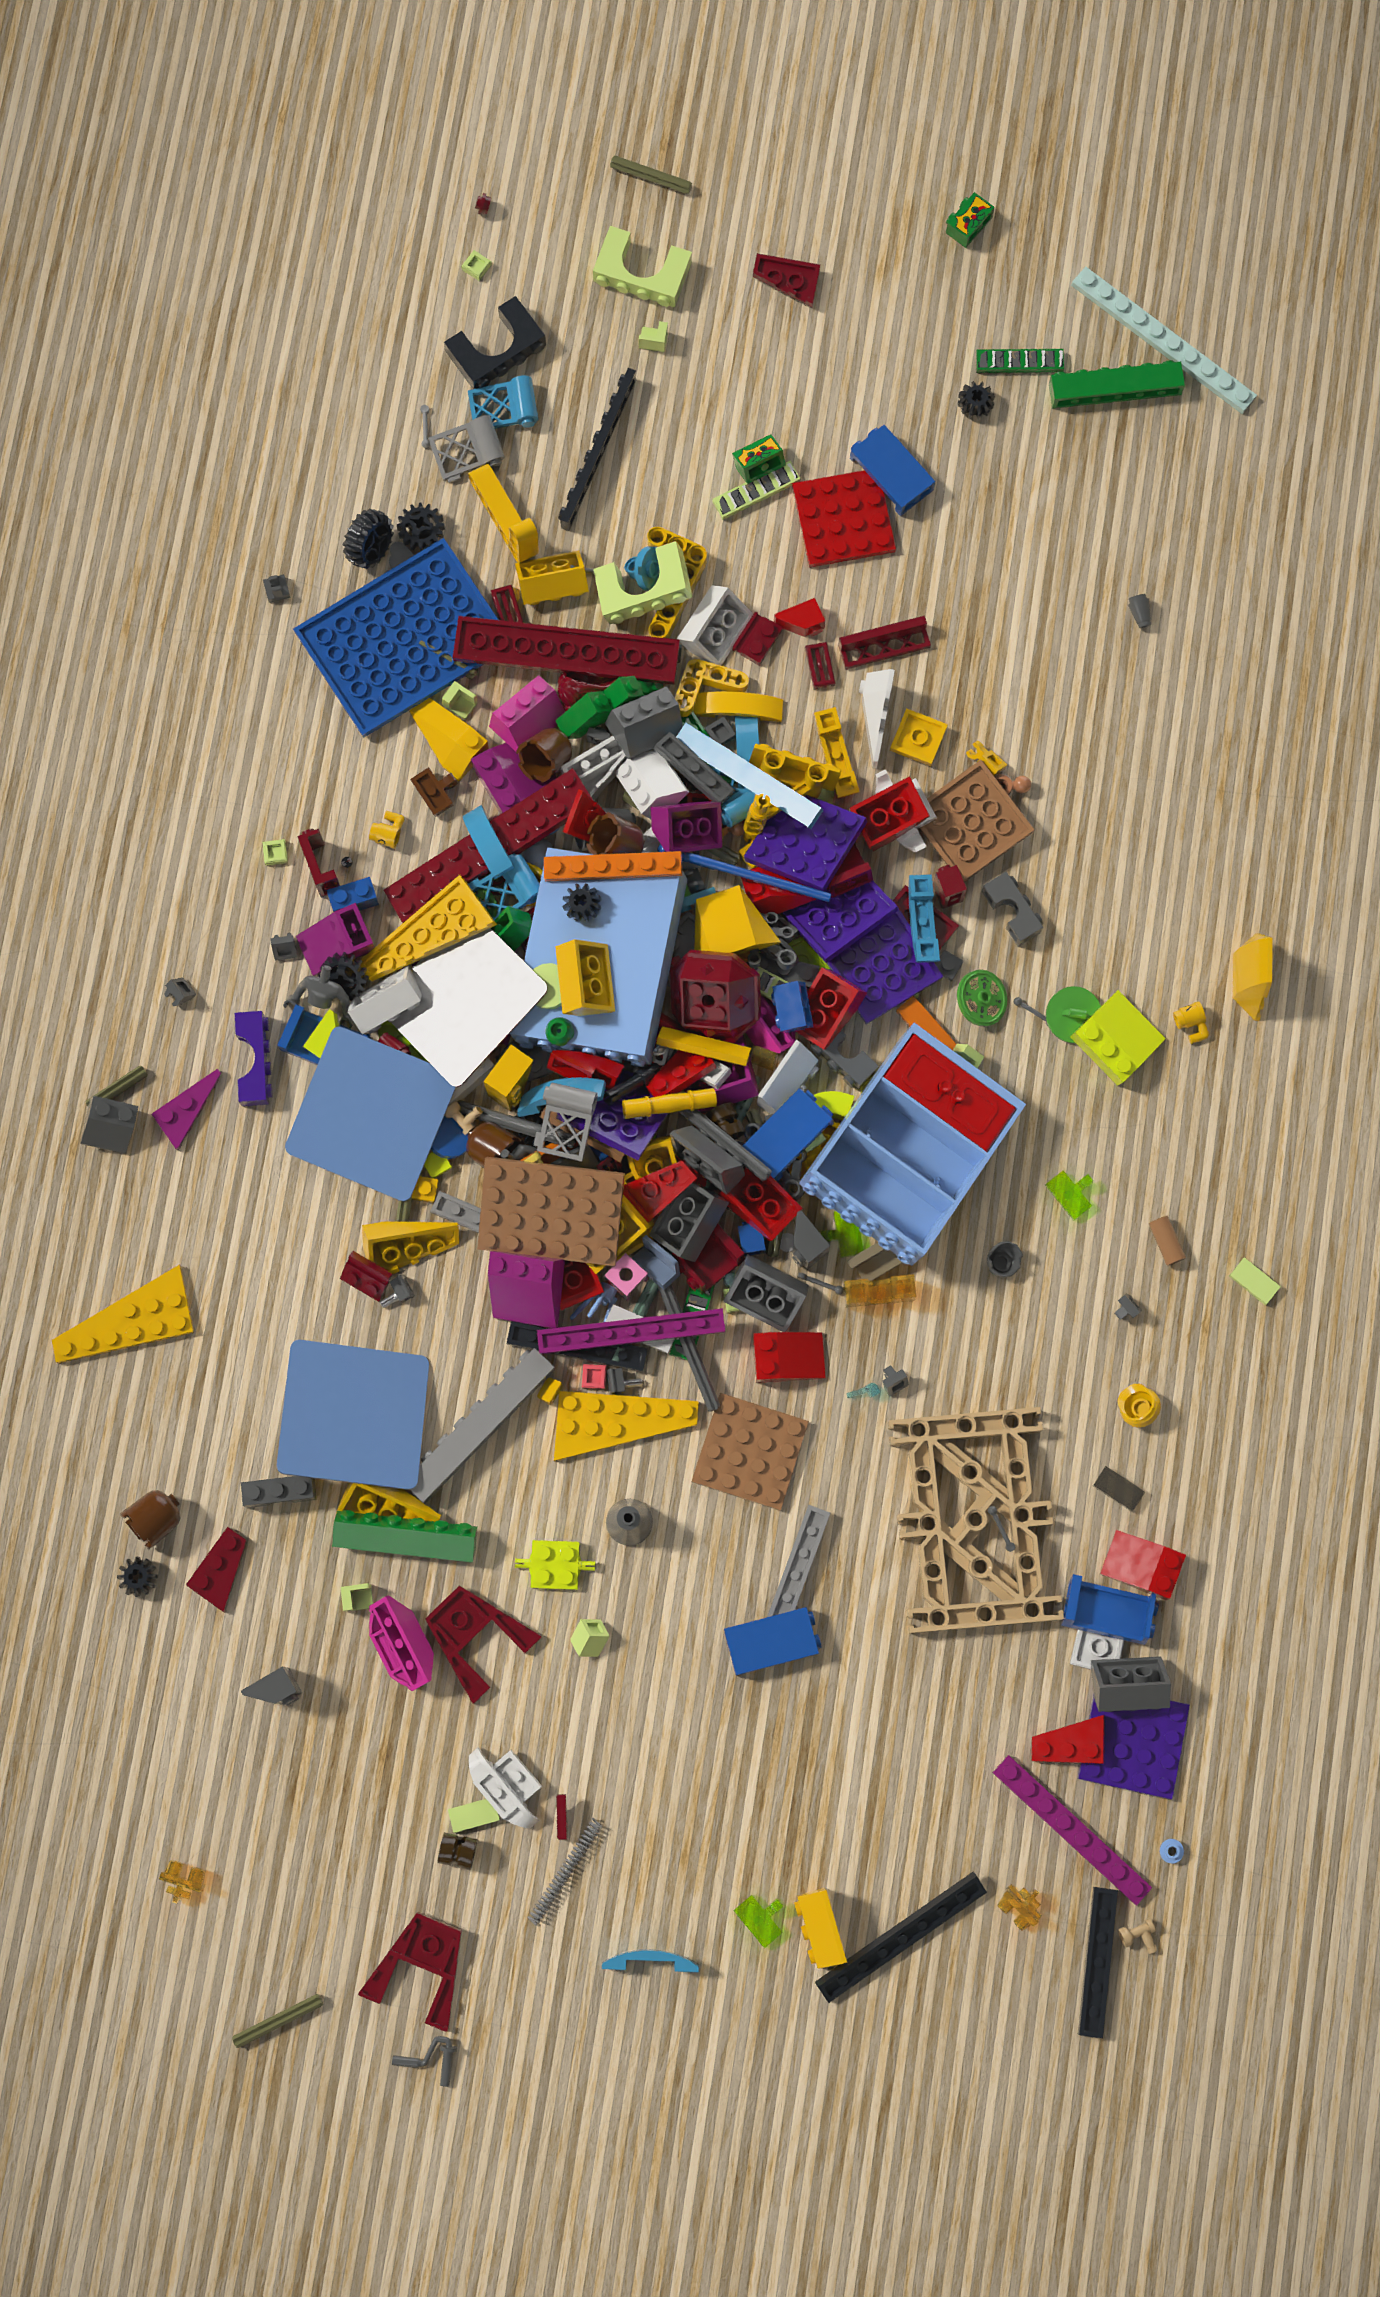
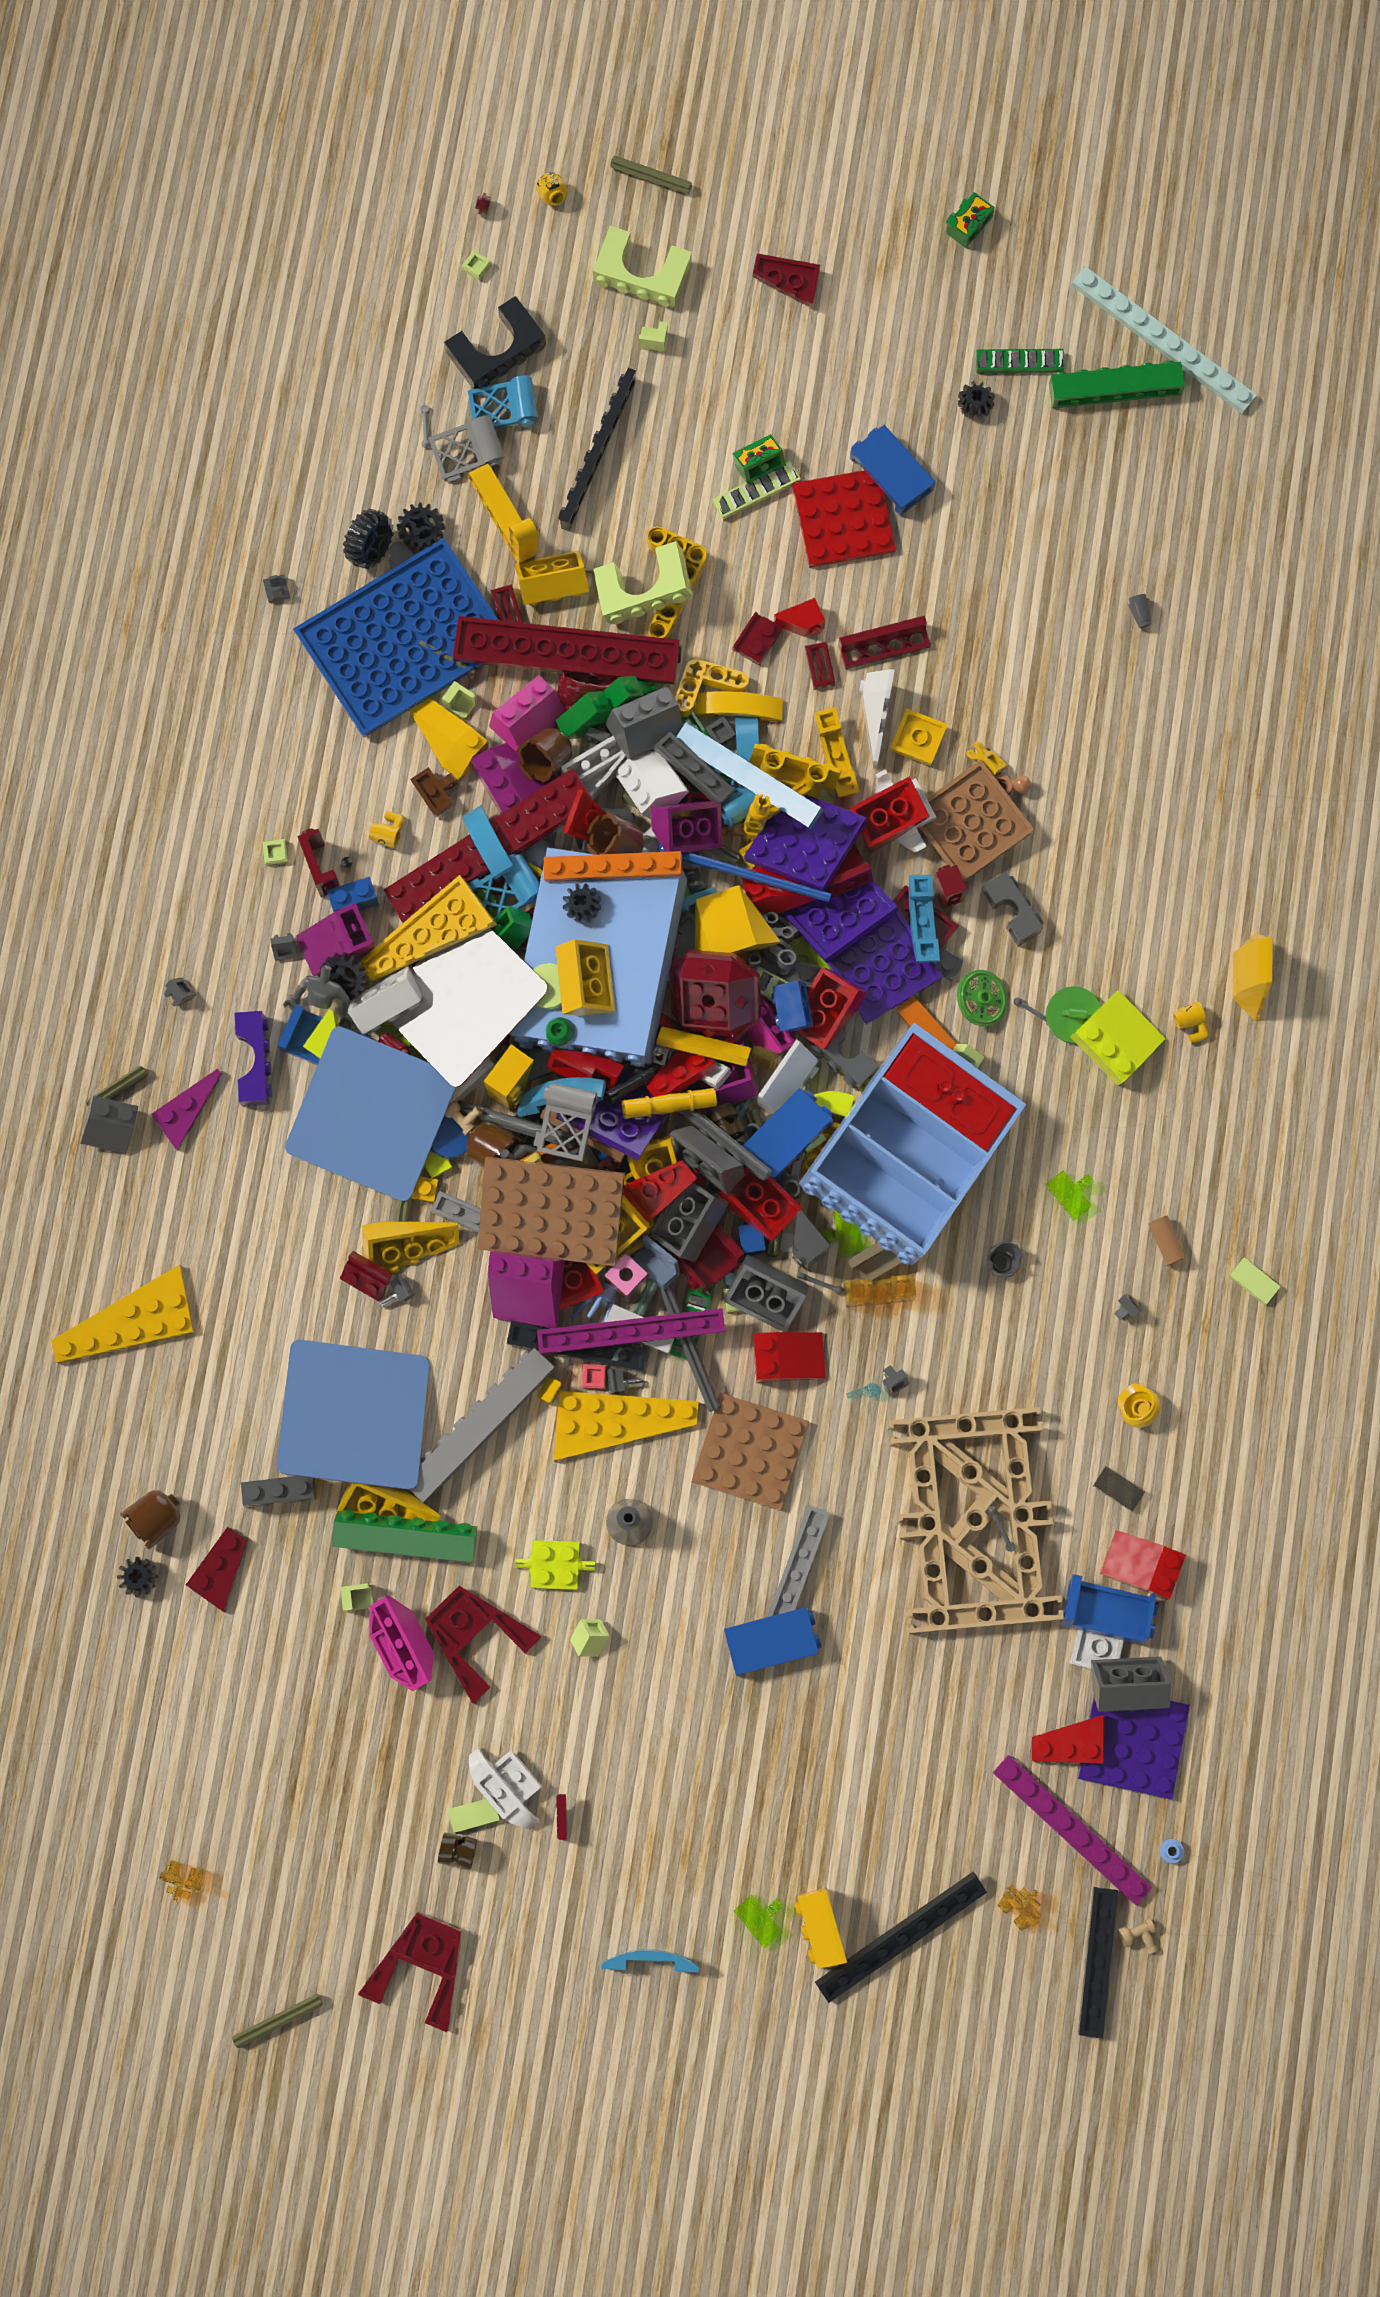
(275, 1688): dark grey slope -> none
(447, 2049): dark grey piece -> none
(551, 188): none -> yellow head
(569, 1867): light grey piece -> none
(646, 568): dark azure tile -> none
(715, 625): white slope -> none

